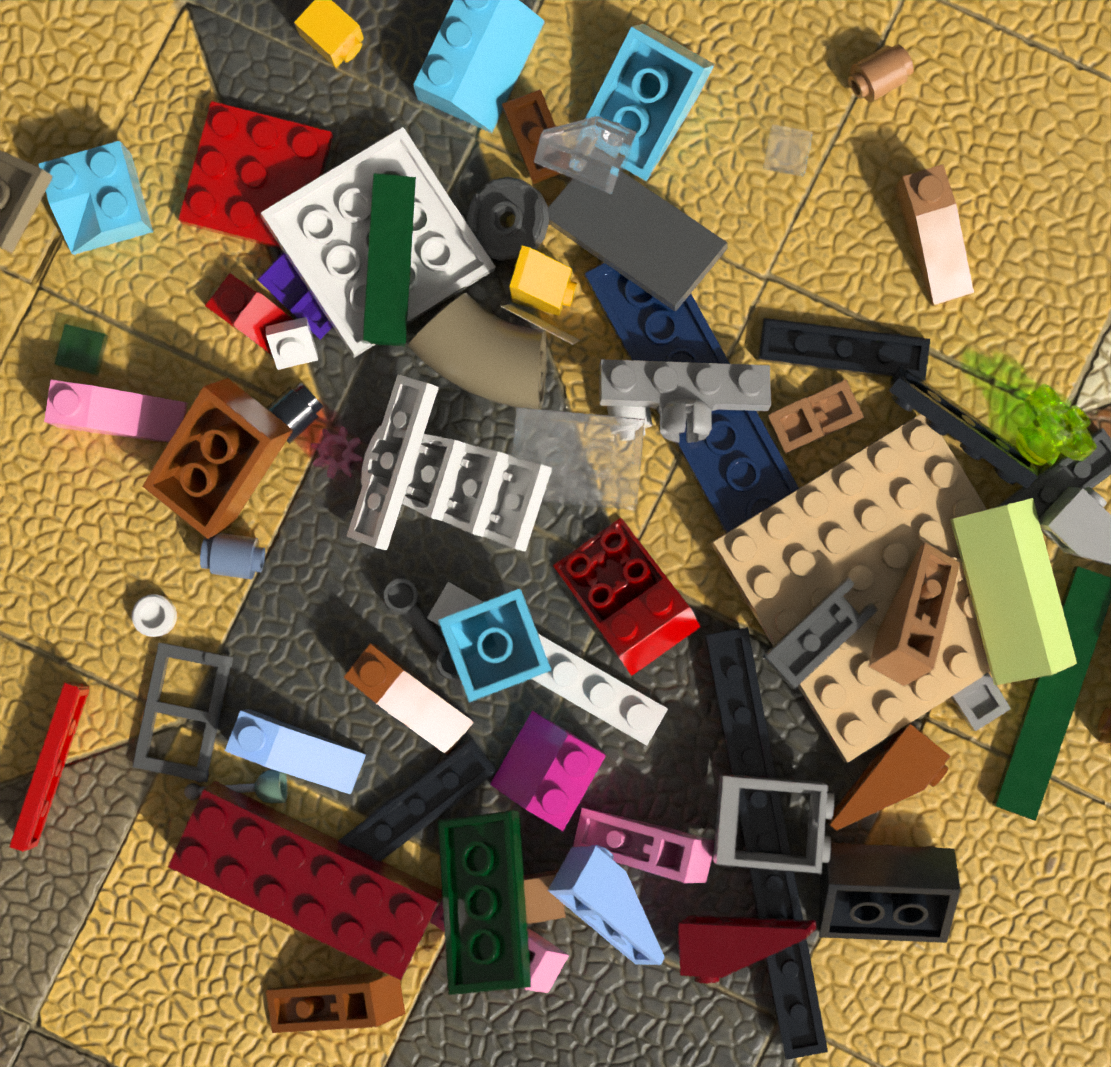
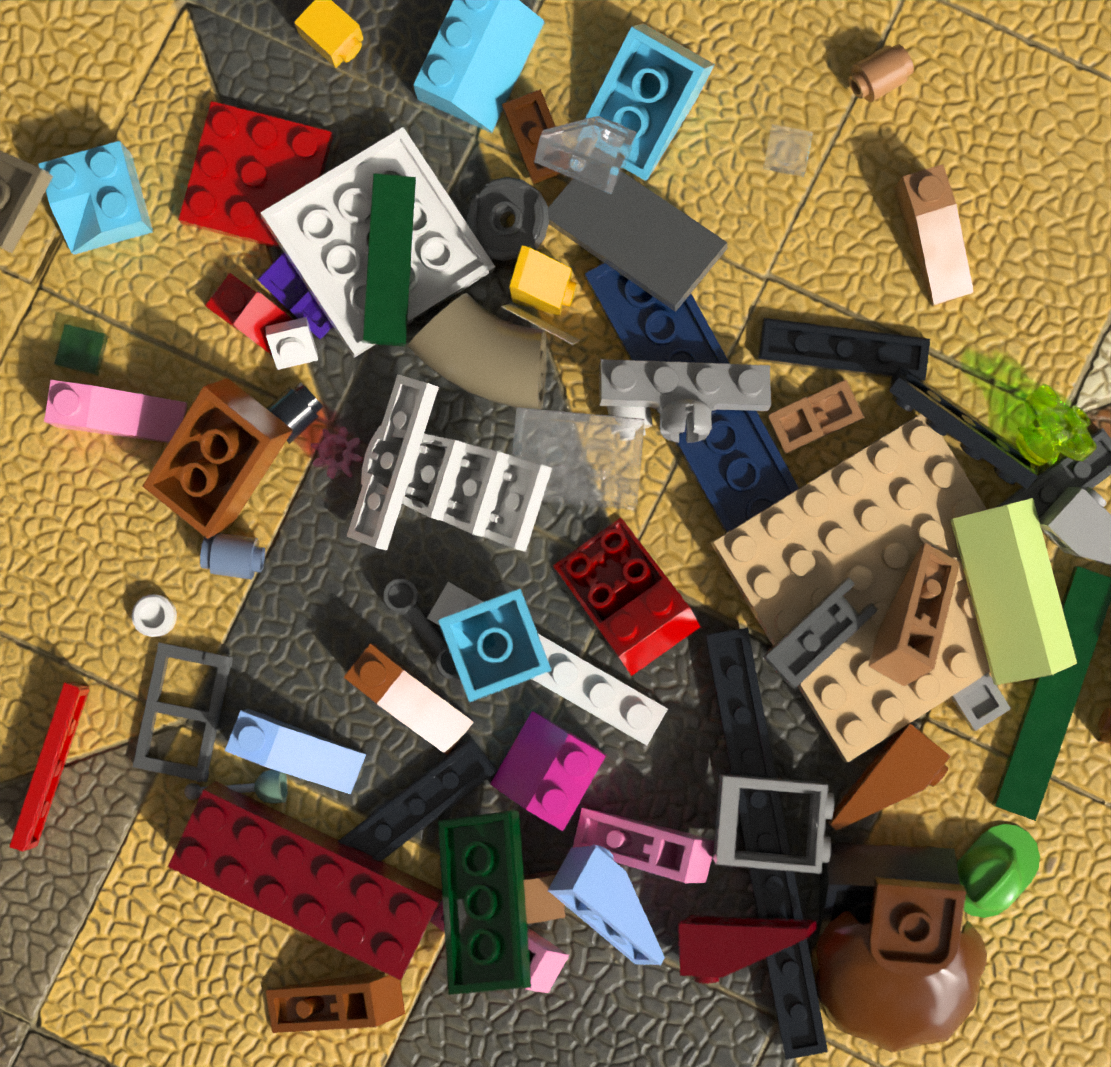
(907, 971): none -> reddish brown animal
(997, 869): none -> bright green piece

